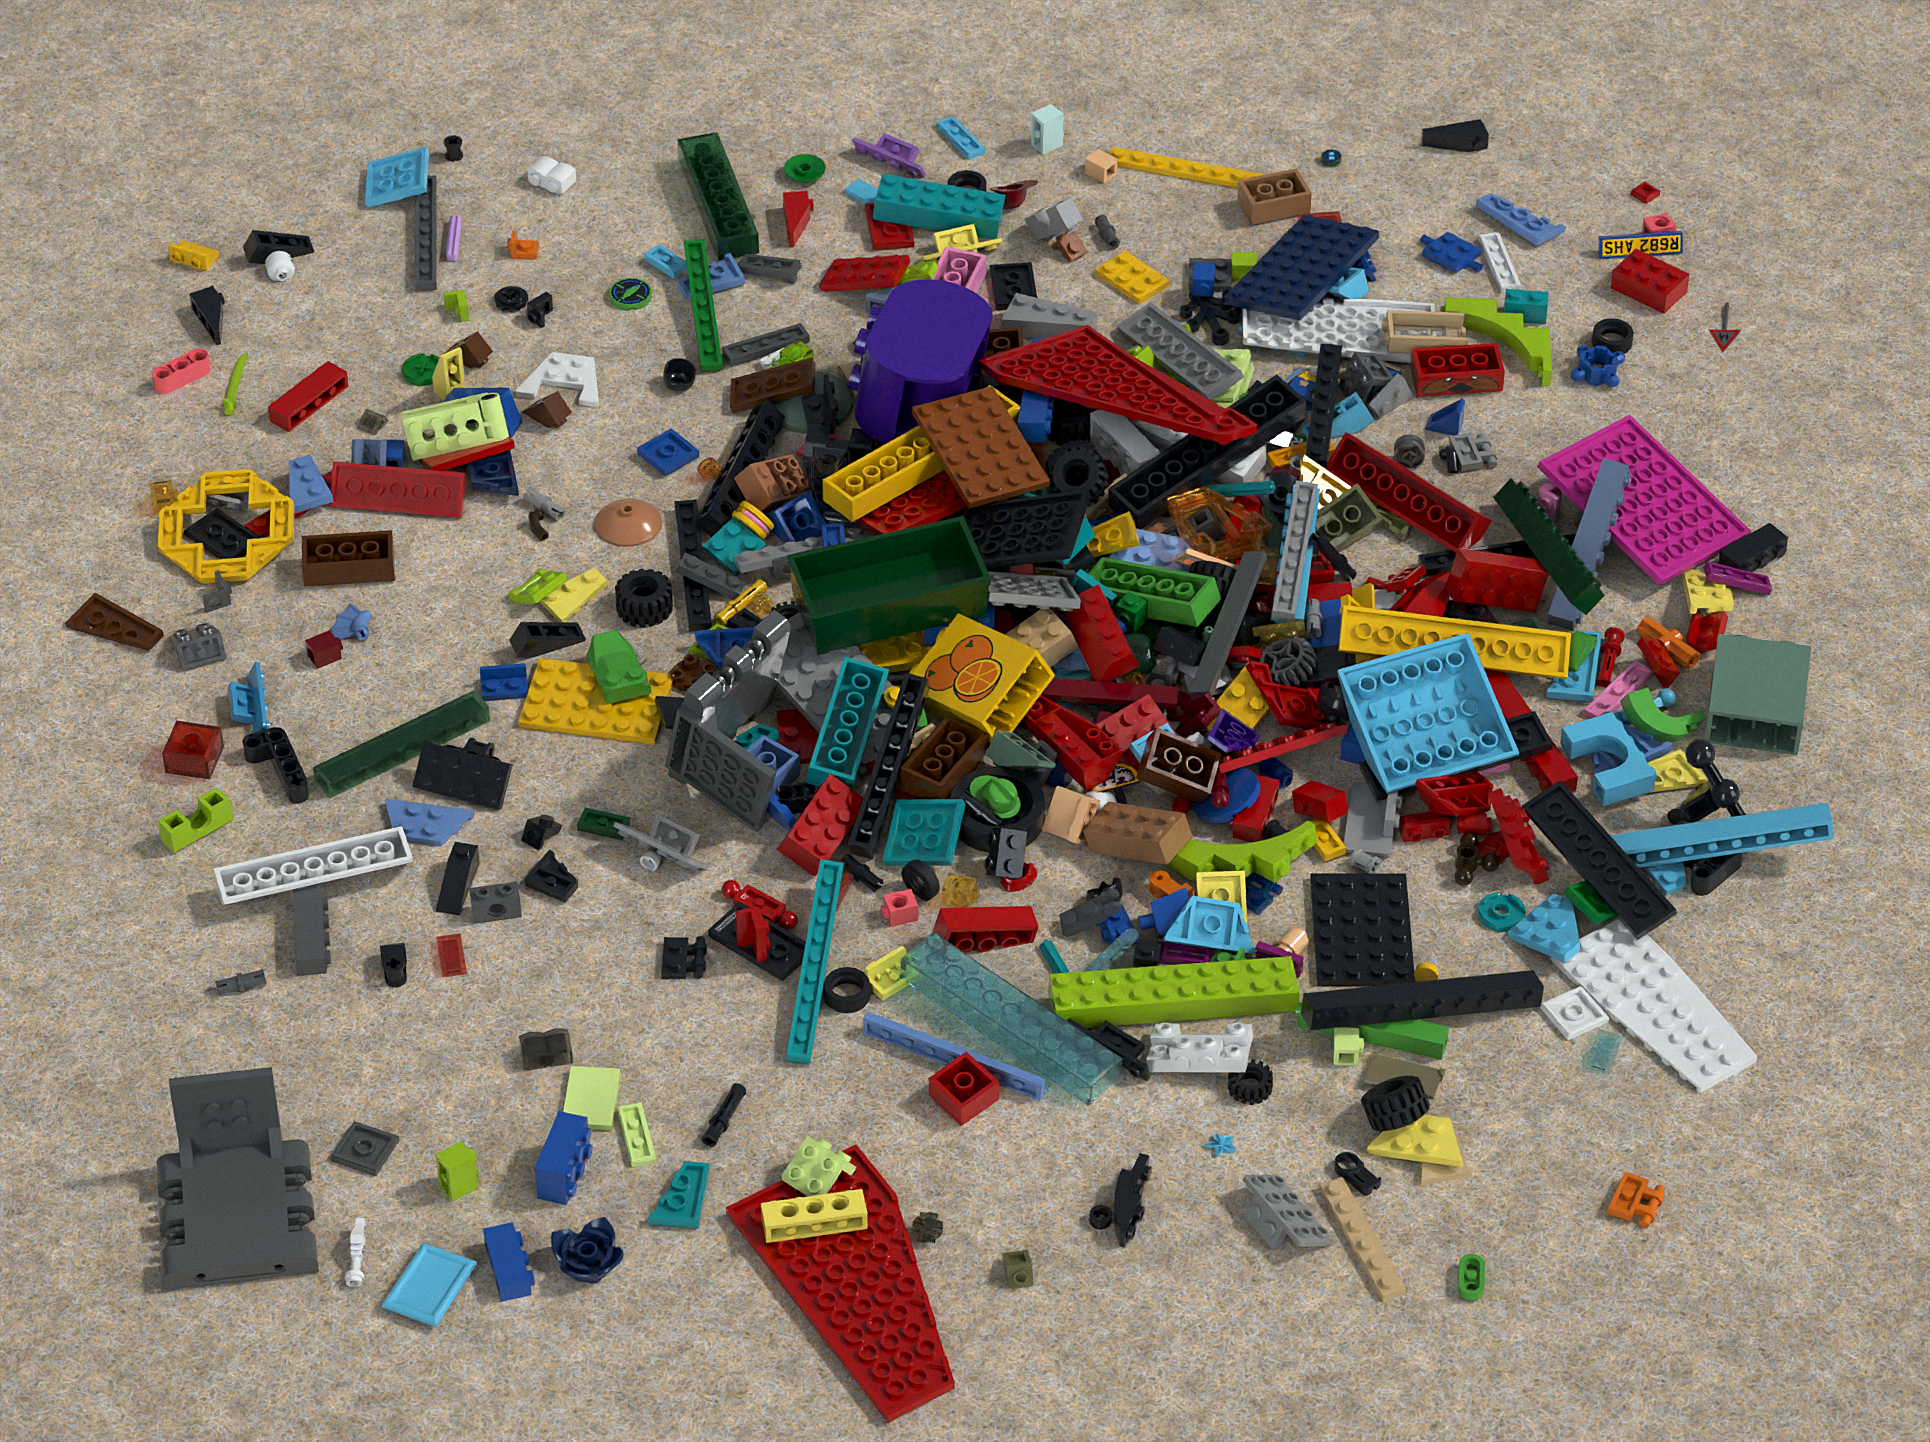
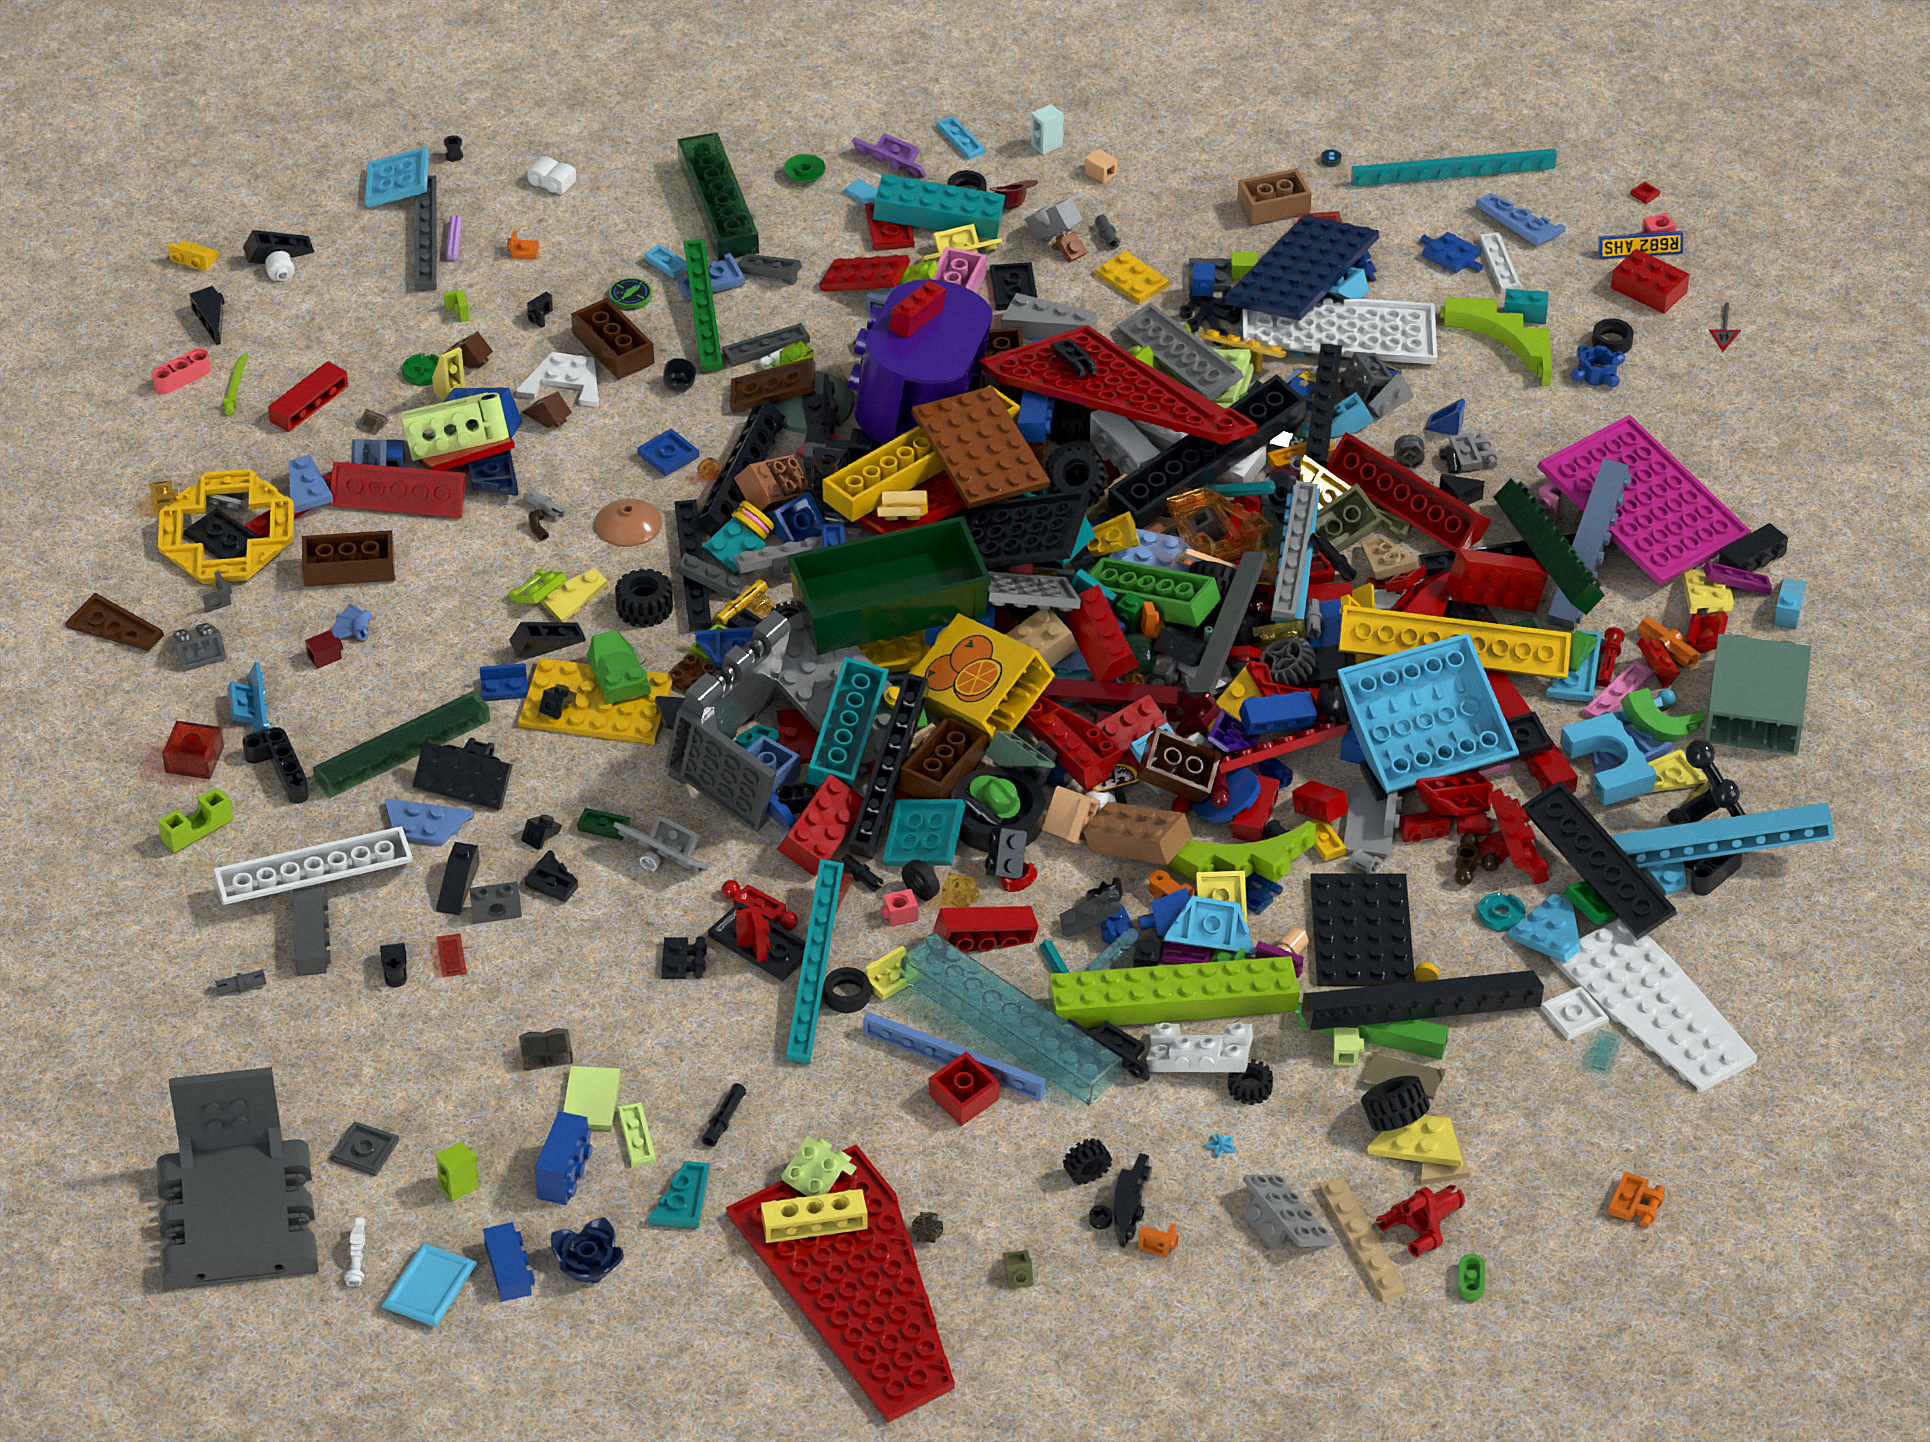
(510, 292): black gear -> none
(555, 699): none -> black bracket
(612, 338): none -> reddish brown brick
(796, 213): red slope -> none
(903, 503): none -> yellow bracket
(917, 309): none -> red brick
(1073, 357): none -> black hinge
(1087, 1161): none -> black tyre
(1150, 621): none -> orange bracket
(1157, 1241): none -> orange bracket
(1180, 168): yellow plate -> none
(1256, 350): none -> yellow bracket
(1277, 713): none -> blue brick
(1358, 1176): black piece -> none
(1386, 558): none -> tan wing
(1422, 330): tan door -> none
(1423, 1214): none -> red wheel
(1453, 167): none -> teal plate
(1457, 369): red brick -> none
(1460, 136): black slope -> none
(1462, 488): none -> black slope
(1789, 603): none -> medium azure slope

